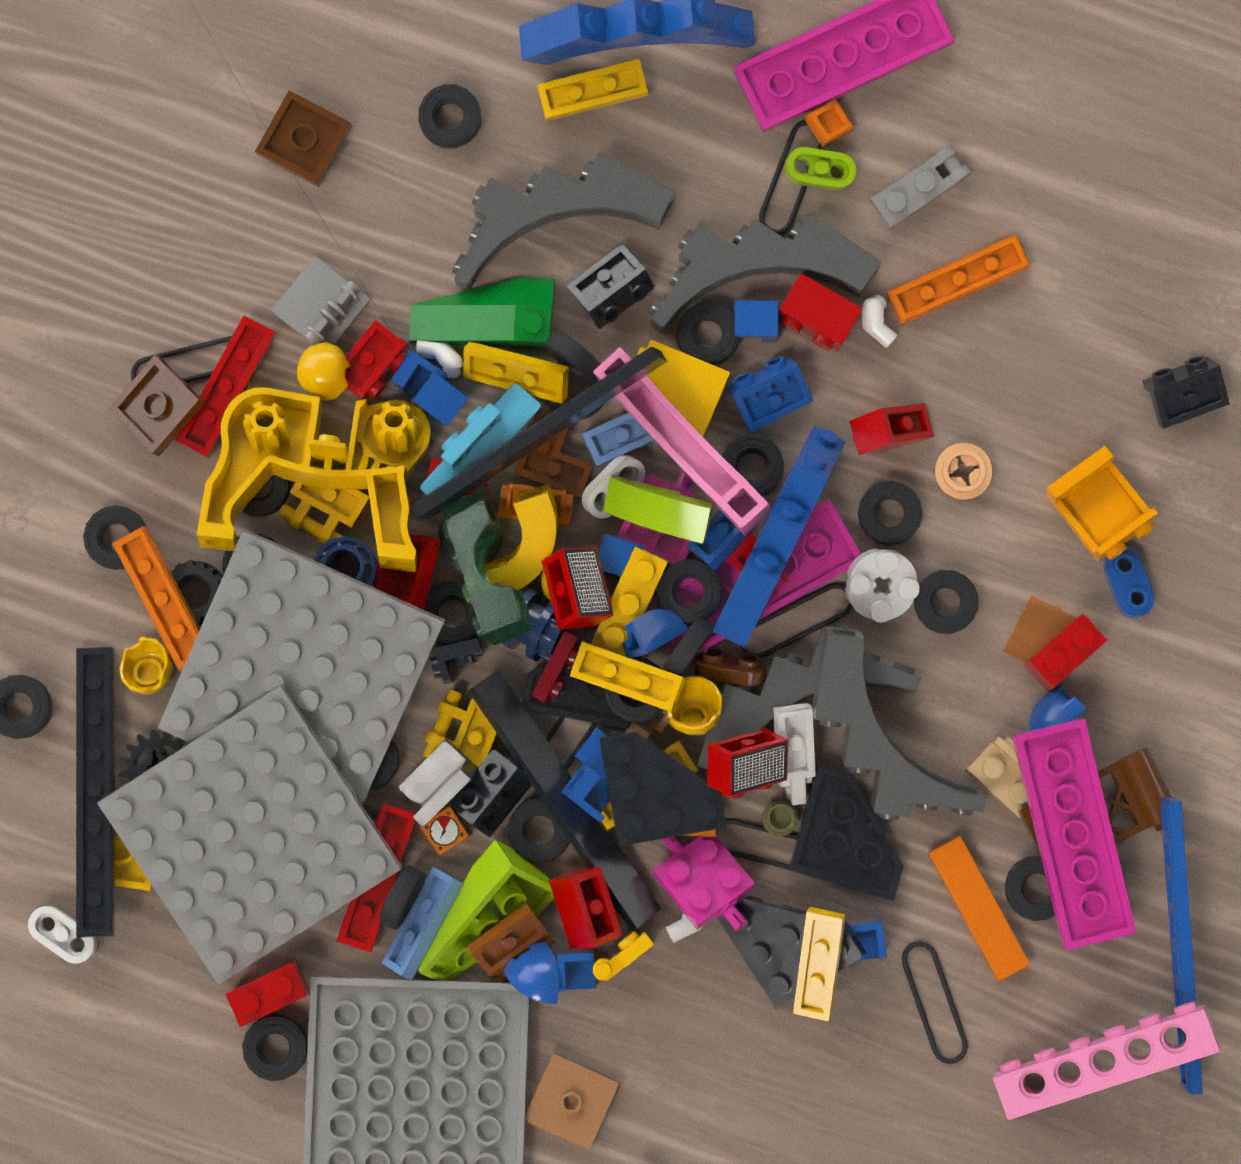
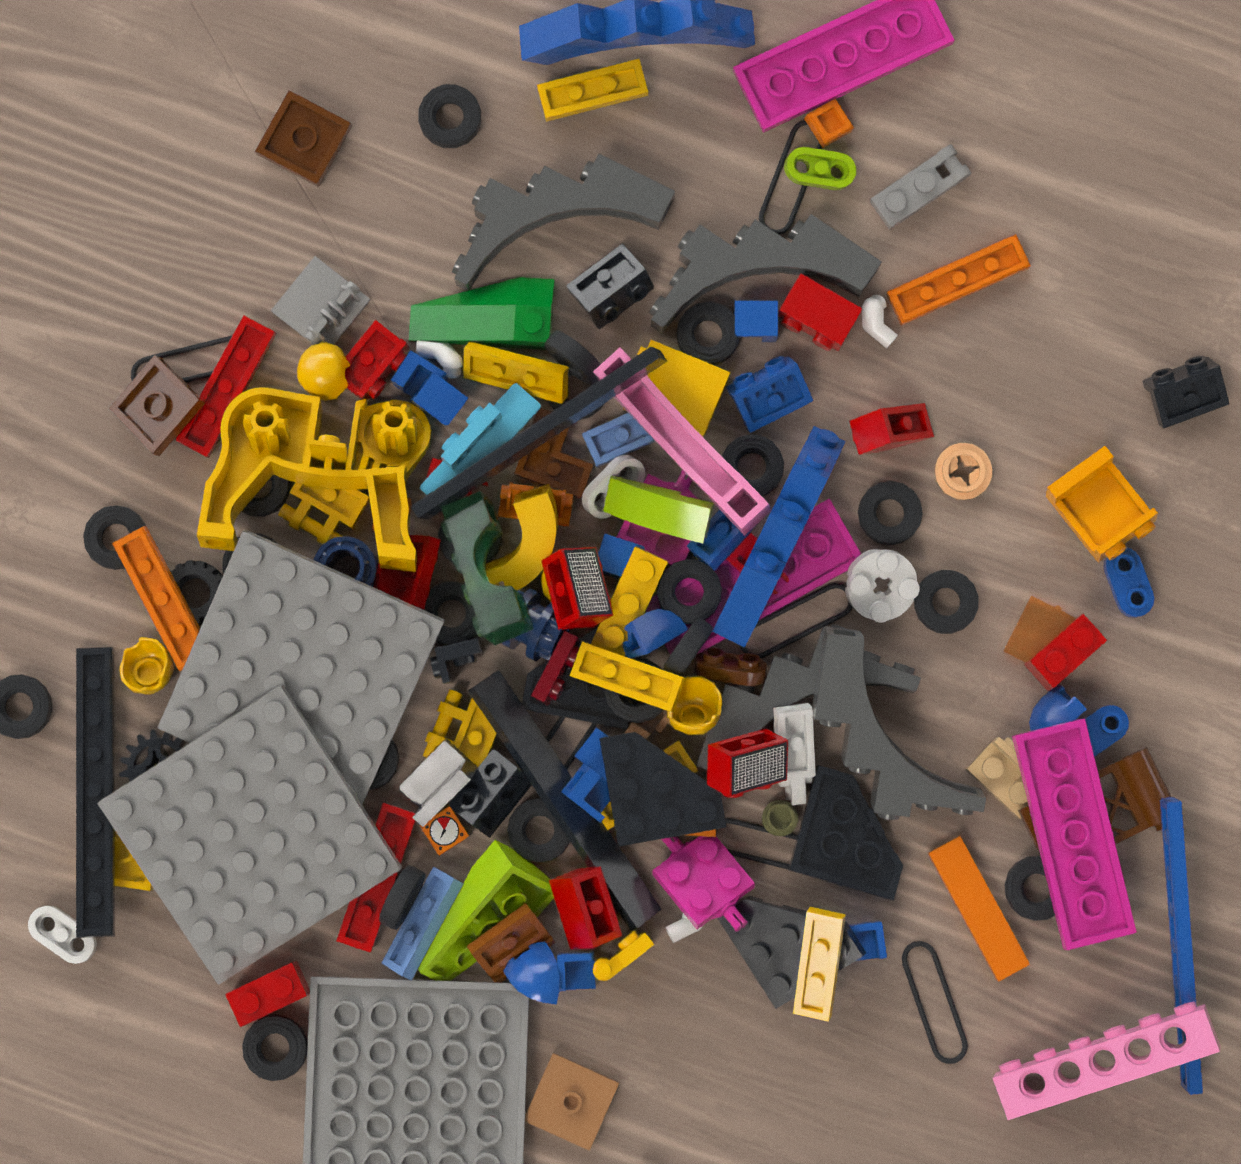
(1099, 734): none -> blue plate

